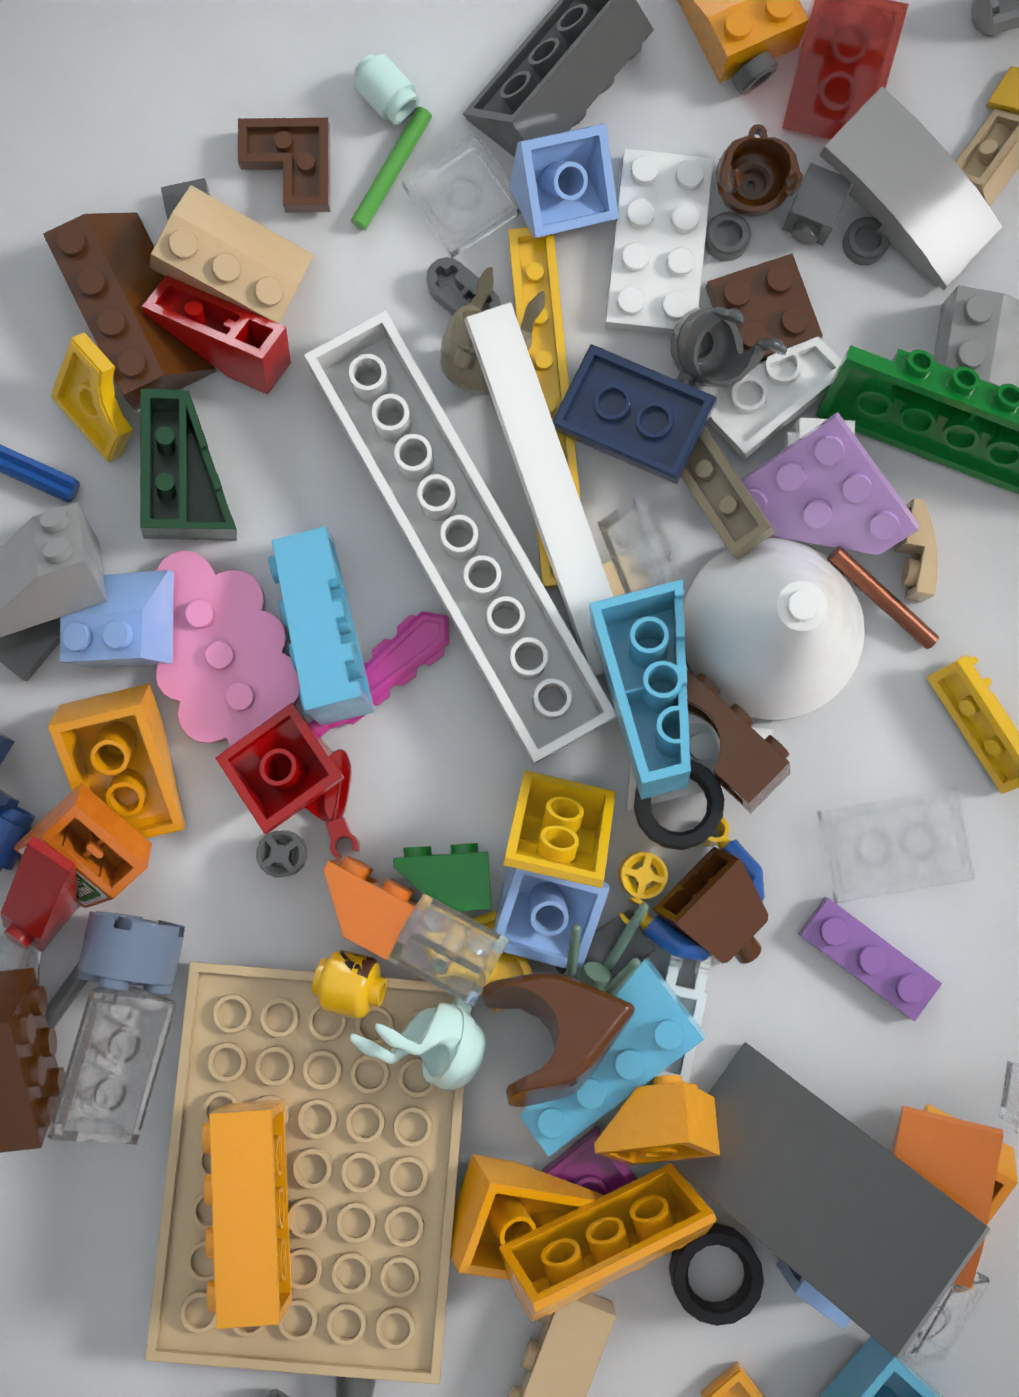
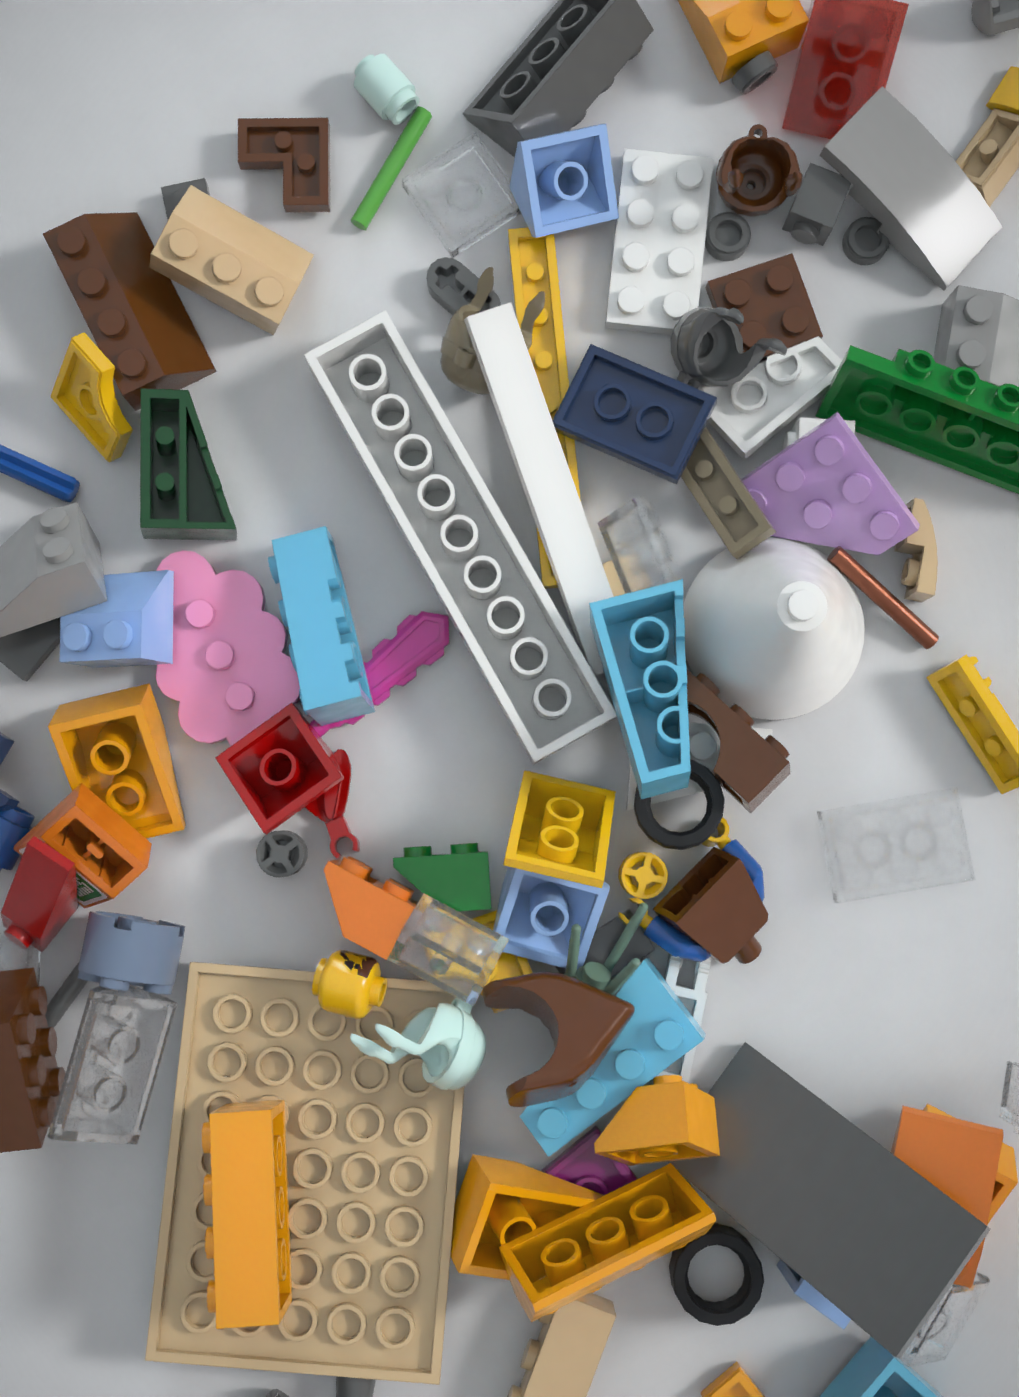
(222, 333): red slope -> none
(869, 959): medium lavender plate -> none

